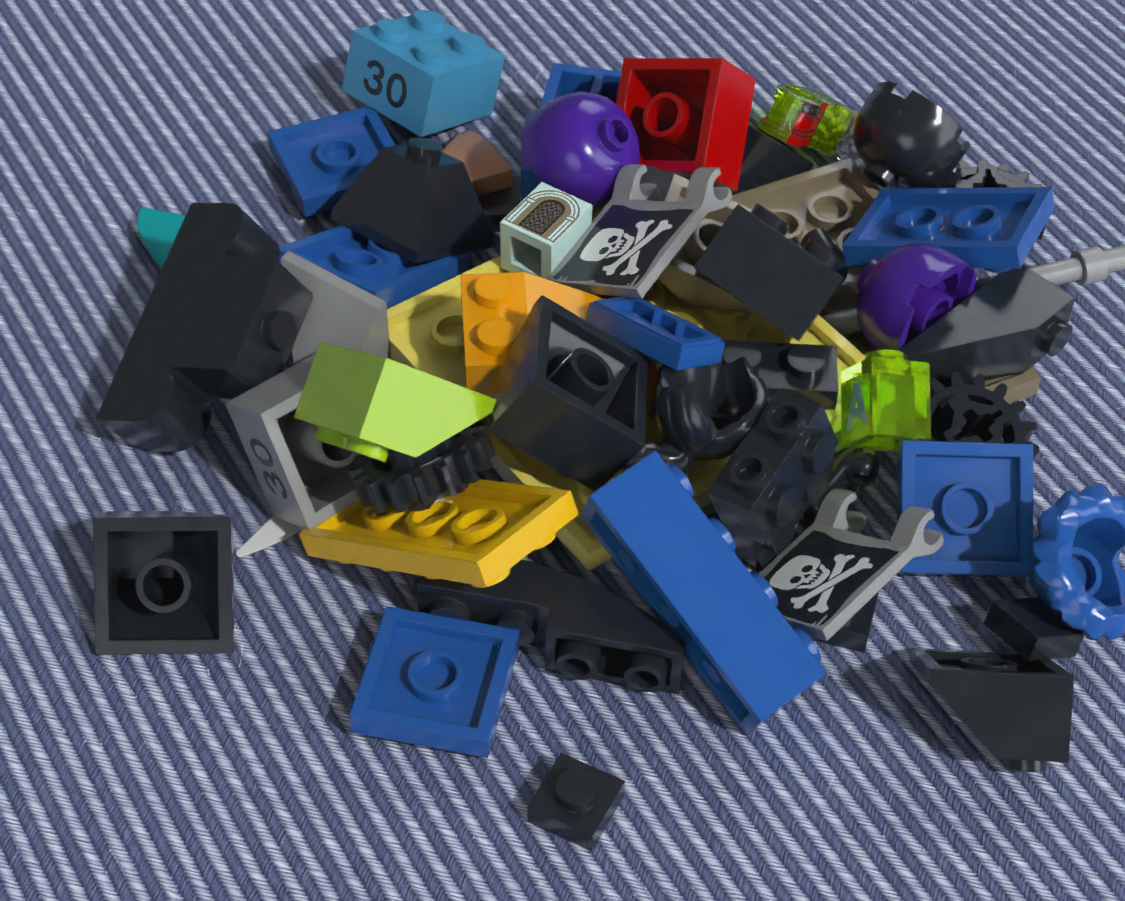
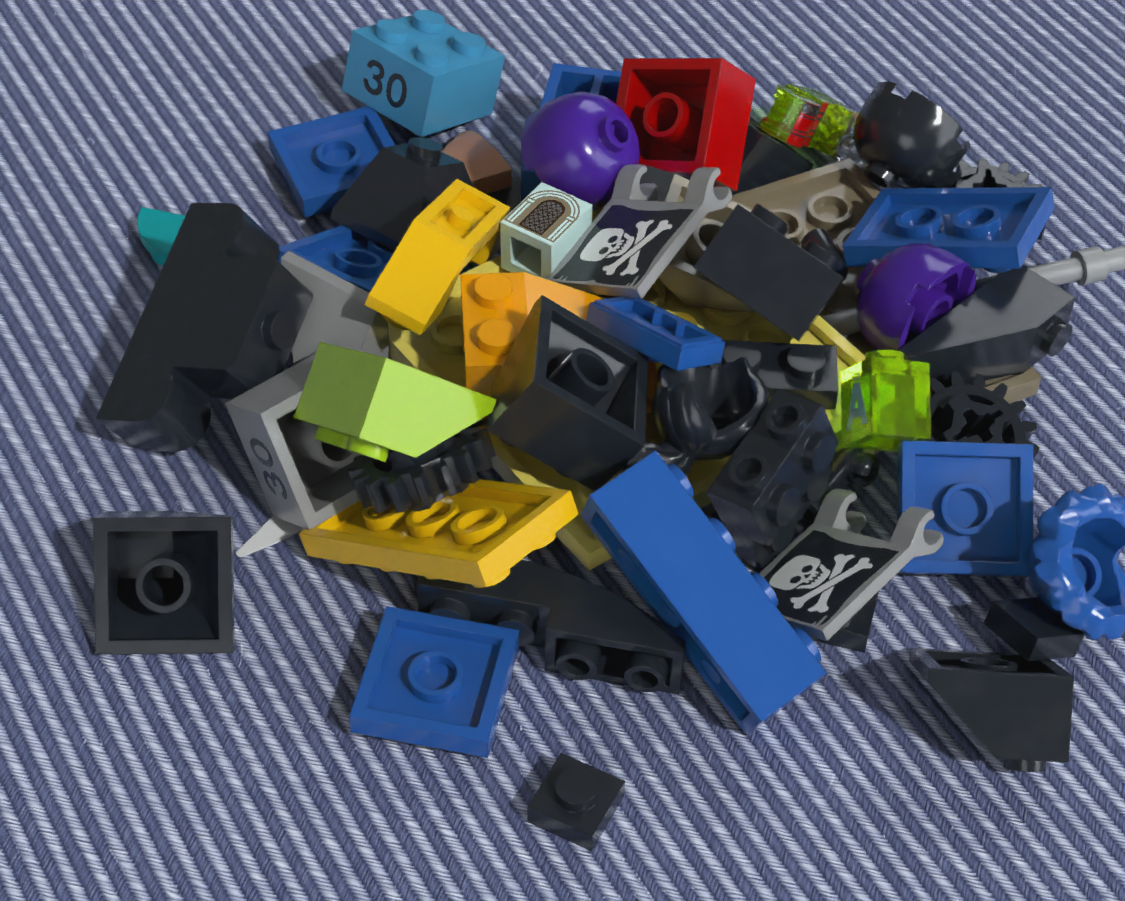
(440, 242): none -> yellow slope

